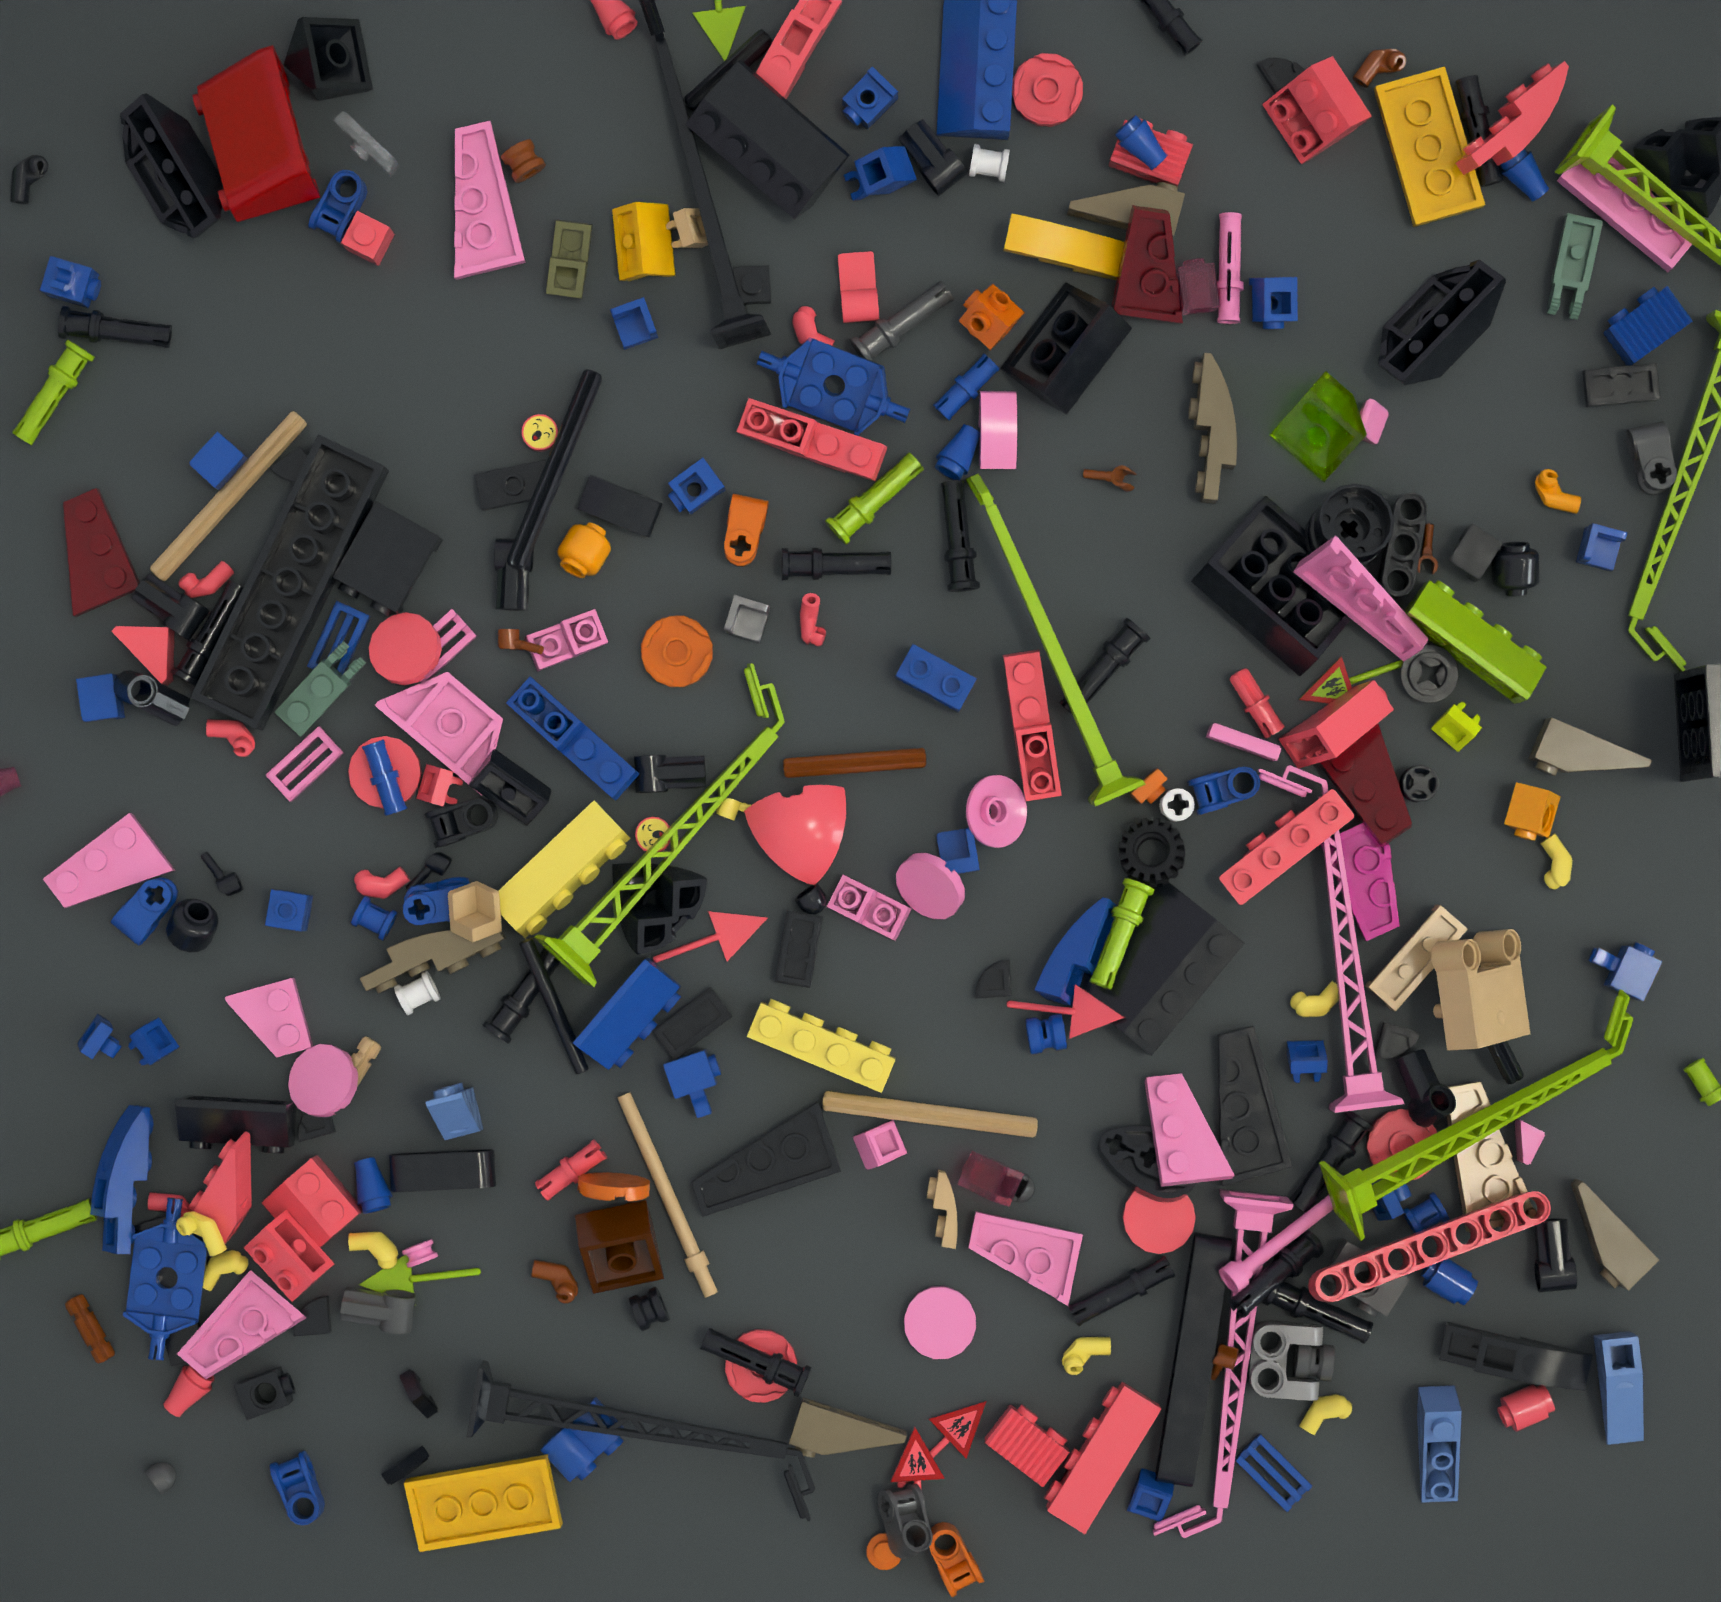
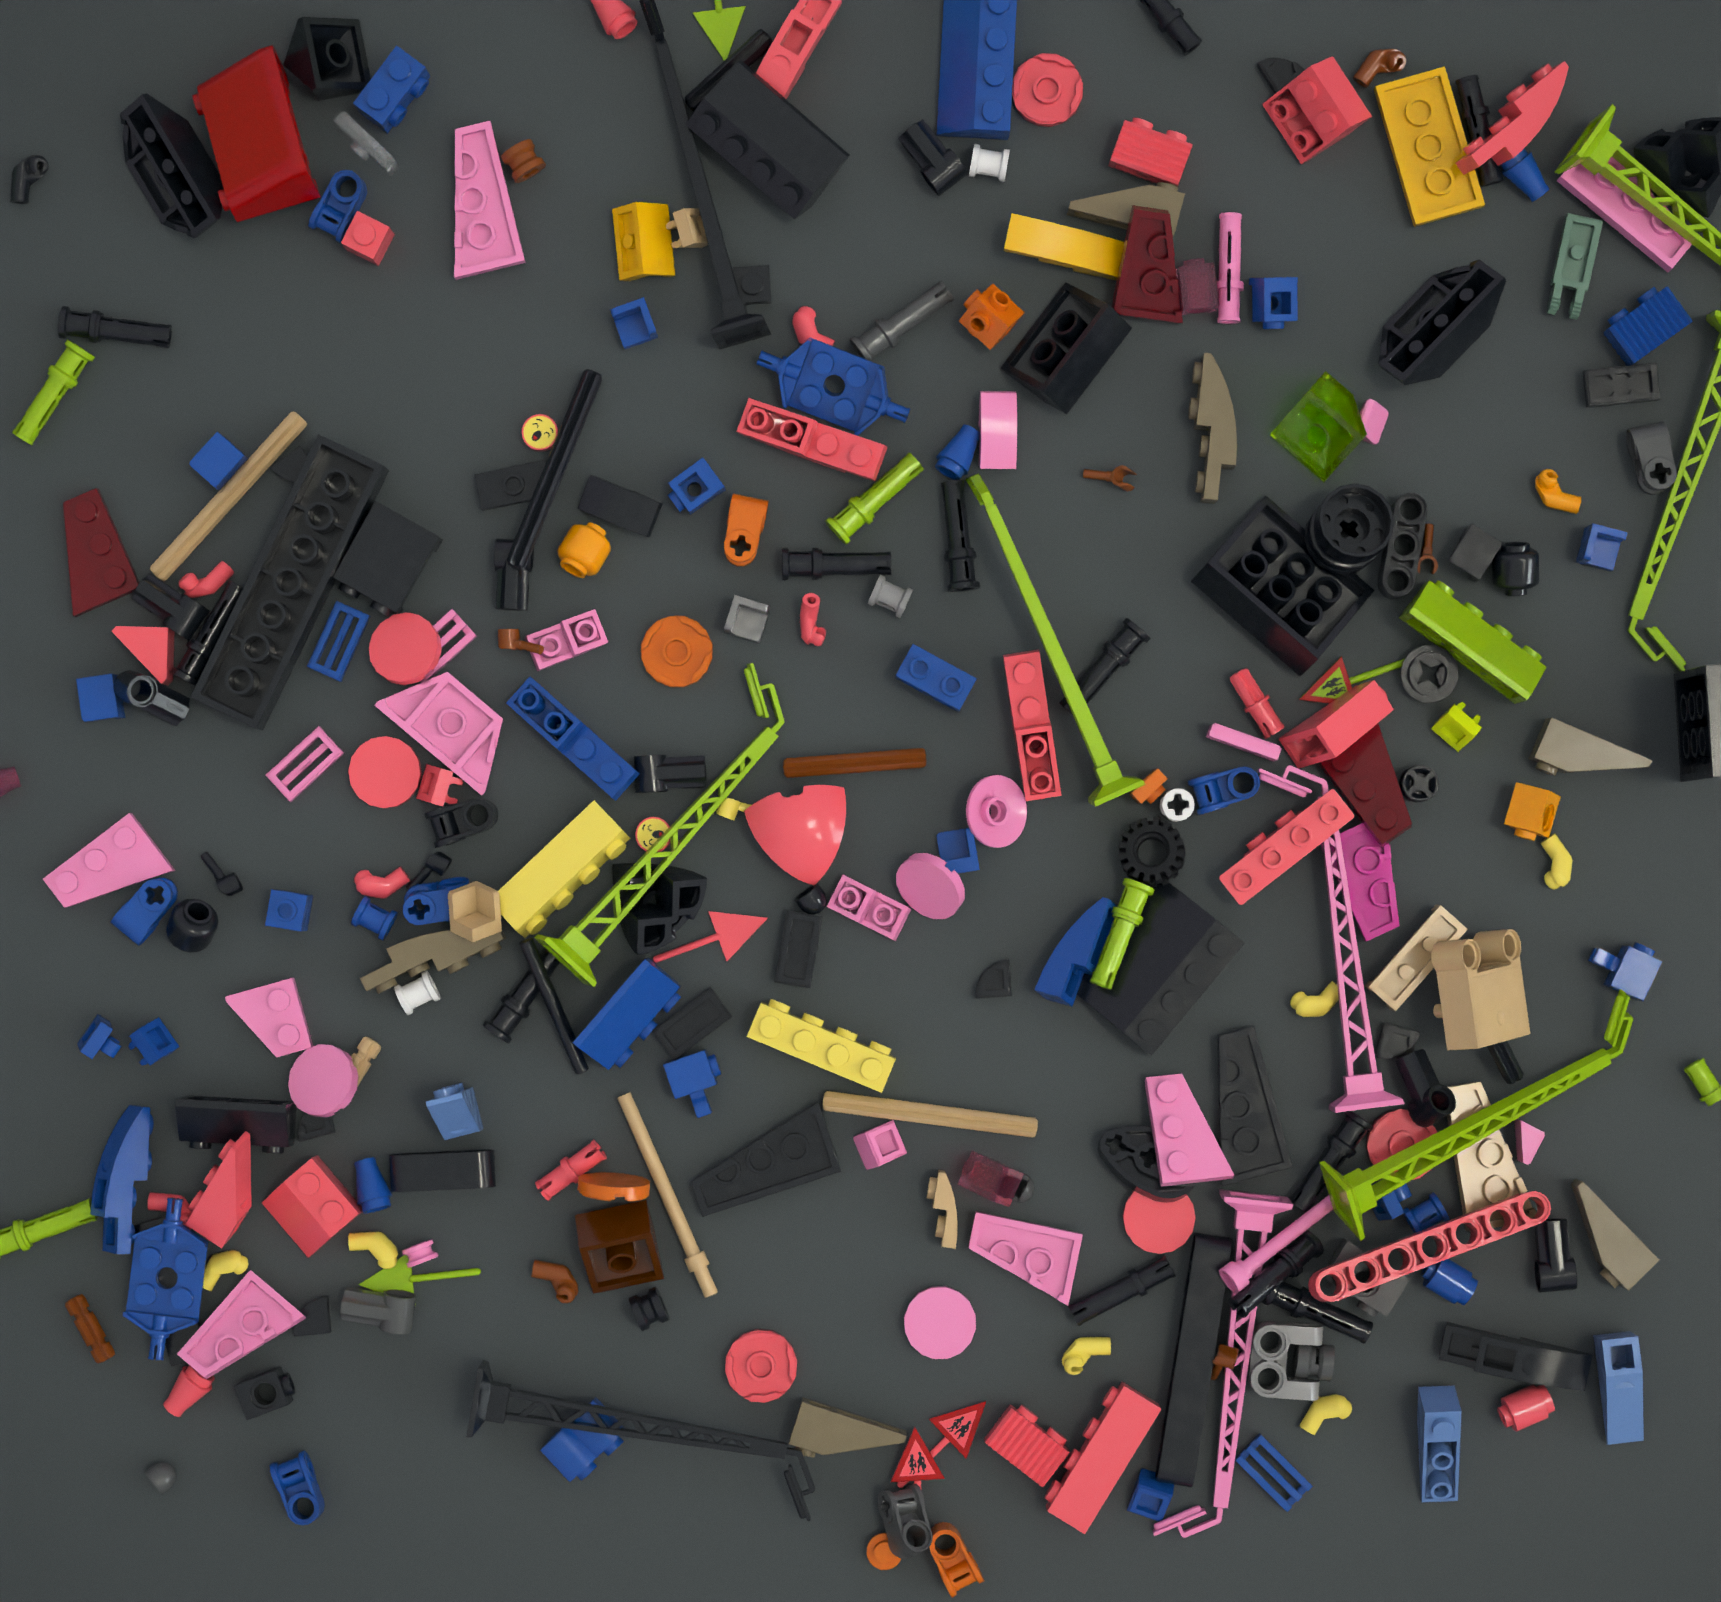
(70, 282): blue brick -> none
(204, 1227): light yellow arm -> none
(234, 732): coral arm -> none
(289, 1255): coral brick -> none
(318, 692): sand green hinge -> none
(384, 777): blue pin -> none
(392, 90): none -> blue brick
(405, 1465): black tile -> none
(417, 1395): black tile -> none
(483, 1503): yellow plate -> none
(511, 787): black slope -> none
(569, 259): olive slope -> none
(771, 1367): black pin -> none
(858, 287): coral panel -> none
(868, 114): blue brick -> none
(882, 172): blue brick -> none
(890, 596): none -> light grey bush
(966, 387): blue pin -> none
(1054, 1033): blue wheel -> none
(1087, 1012): coral piece -> none
(1141, 142): blue cone -> none
(1307, 1058): blue tile -> none
(1354, 591): bright pink wing -> none

